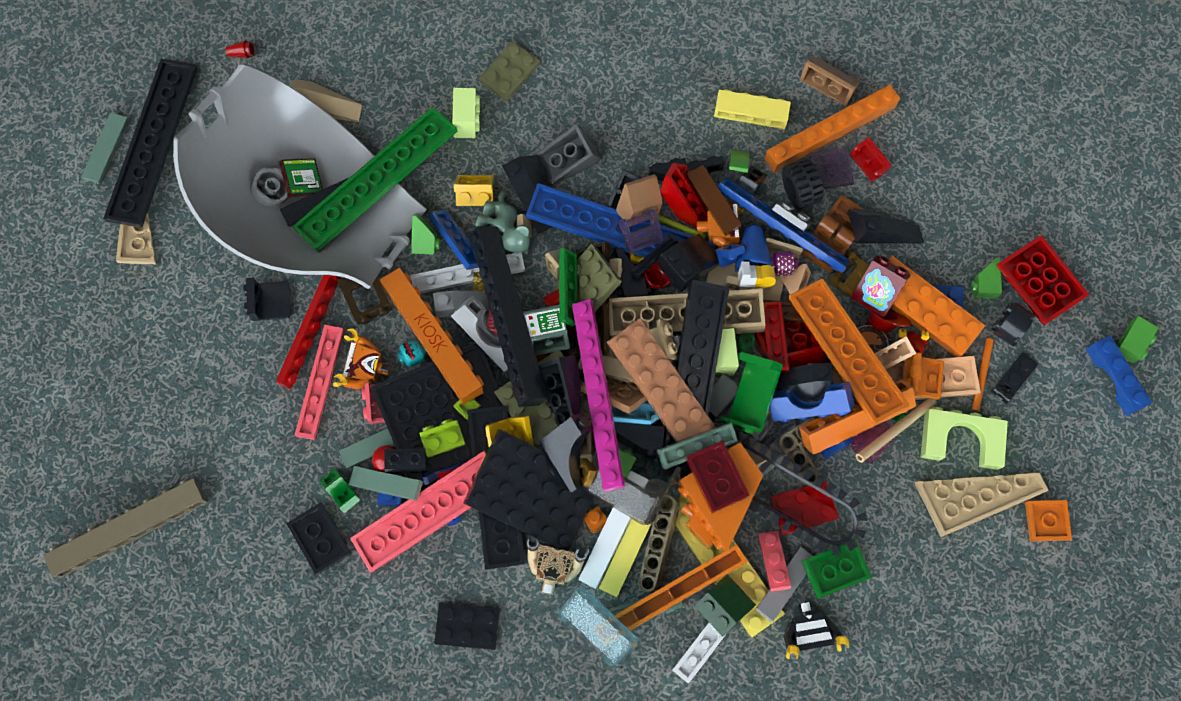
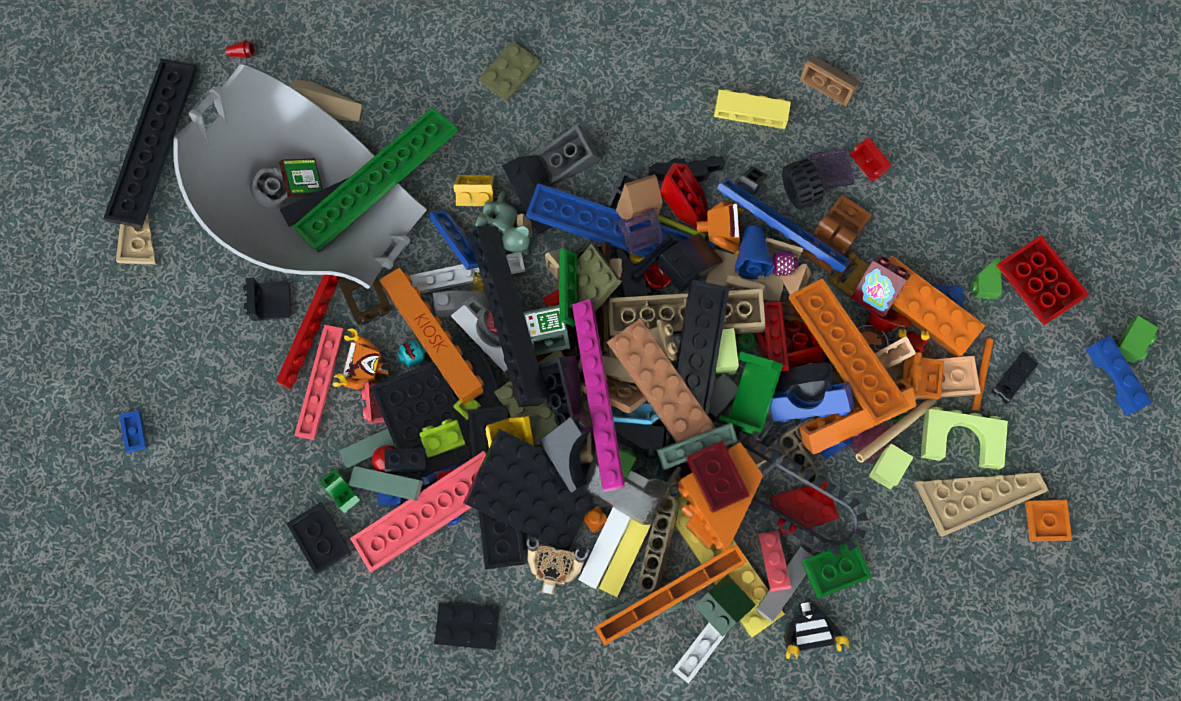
(105, 148): sand green tile -> none
(125, 528): dark tan brick -> none
(133, 431): none -> blue plate
(423, 237): bright green slope -> none
(466, 112): yellowish green brick -> none
(588, 472): pearl gold tile -> none
(598, 625): clear light blue windscreen -> none
(714, 200): reddish brown tile -> none
(728, 254): blue bracket -> none
(739, 160): bright green slope -> none
(756, 276): leg -> none
(786, 210): light grey plate -> none
(831, 128): orange brick -> none
(879, 228): black wedge -> none
(890, 466): none -> yellowish green piece
(1013, 324): black brick -> none

